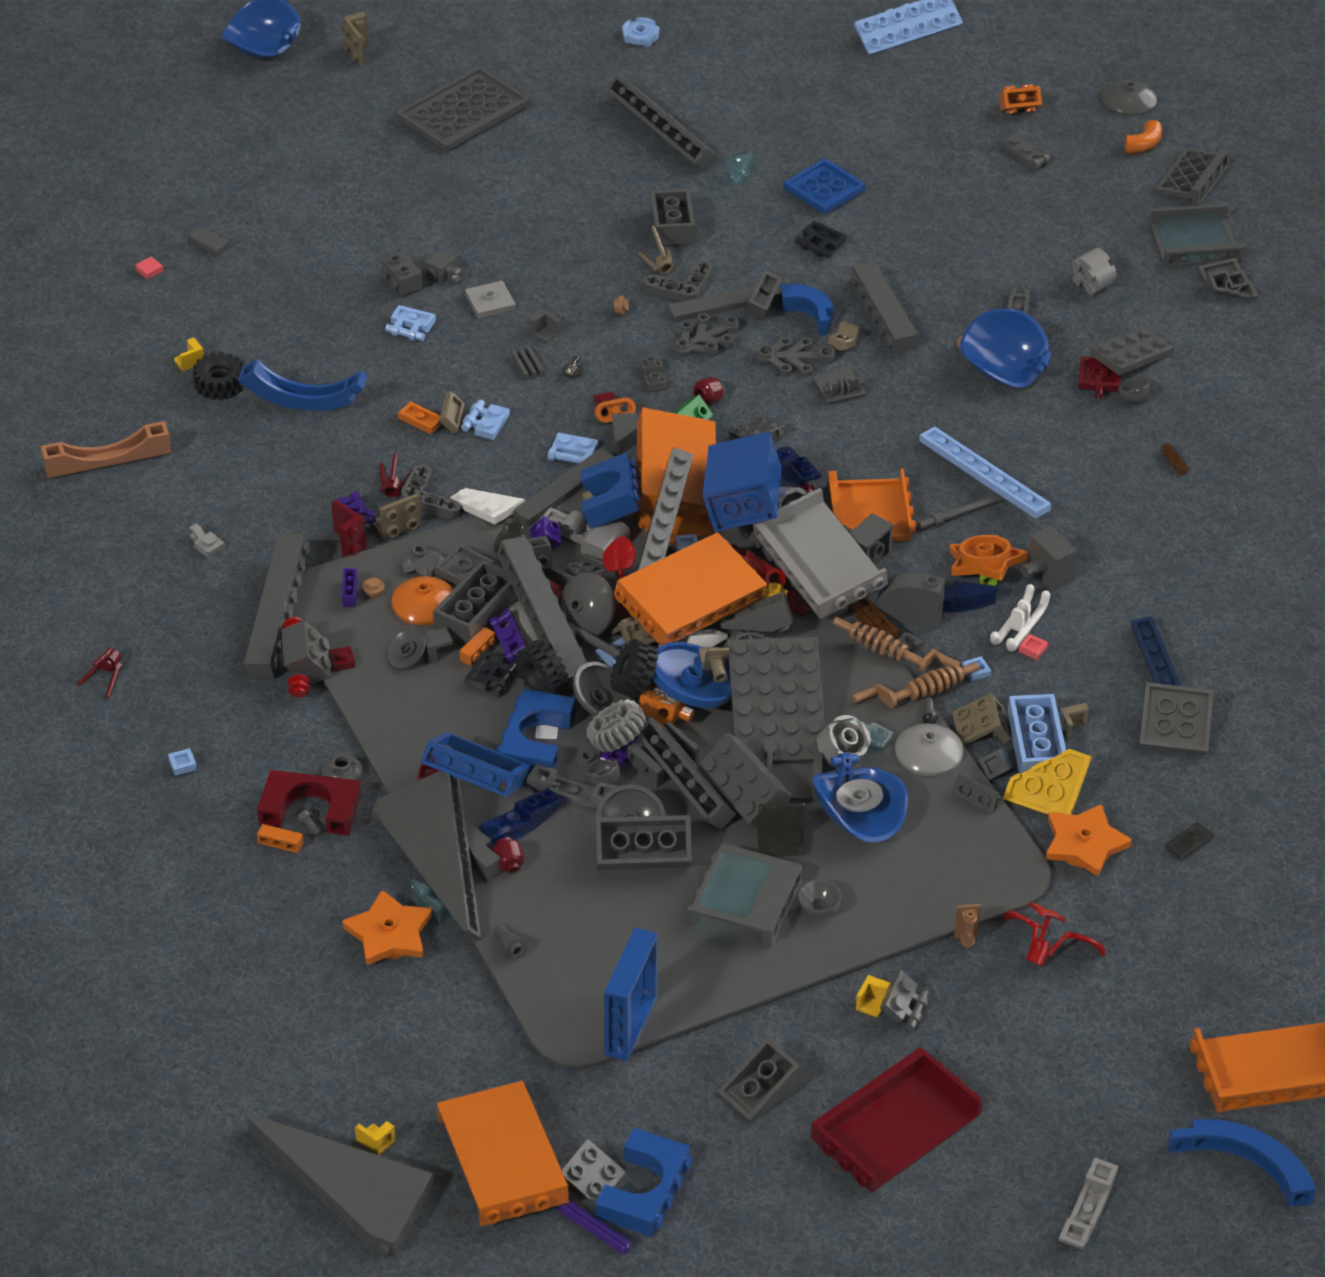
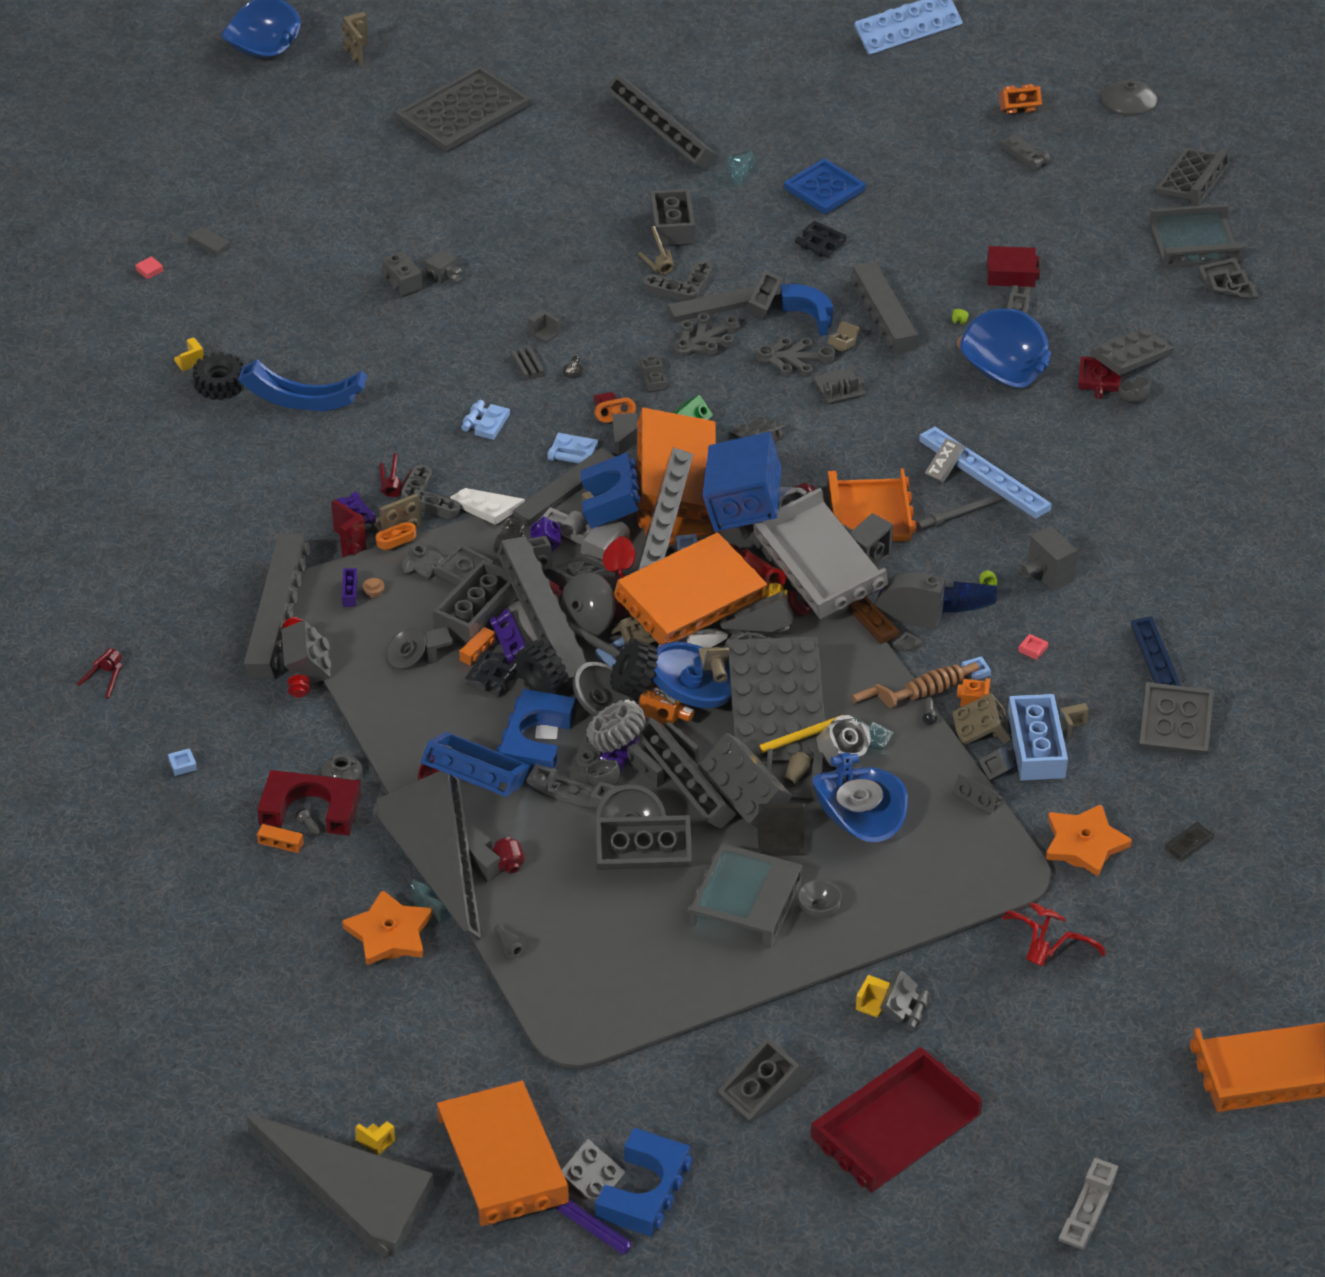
(145, 443): nougat arch -> none
(207, 543): light grey plate -> none
(342, 658): dark red plate -> none
(396, 535): none -> orange plate
(413, 319): light blue plate -> none
(418, 597): orange dish -> none
(420, 417): orange plate -> none
(451, 412): dark tan tile -> none
(490, 299): light grey plate -> none
(524, 818): clear blue slope -> none
(621, 305): medium nougat plate -> none
(626, 997): blue window -> none
(640, 32): light blue plate -> none
(709, 389): dark red head -> none
(793, 737): none -> yellow bar
(796, 468): clear blue slope -> none
(797, 767): none -> dark tan cone
(885, 645): medium nougat piece -> none
(929, 749): light grey dish -> none
(944, 460): none -> light grey tile
(960, 315): none -> lime hinge
(967, 924): medium nougat hinge -> none
(972, 690): none -> orange brick
(985, 556): orange plate -> none
(1012, 266): none -> dark red brick
(1021, 620): white piece -> none
(1050, 784): yellow plate -> none
(1093, 271): light grey brick -> none
(1146, 140): orange cylinder -> none
(1174, 459): reddish brown axle -> none
(1253, 1146): blue arch -> none

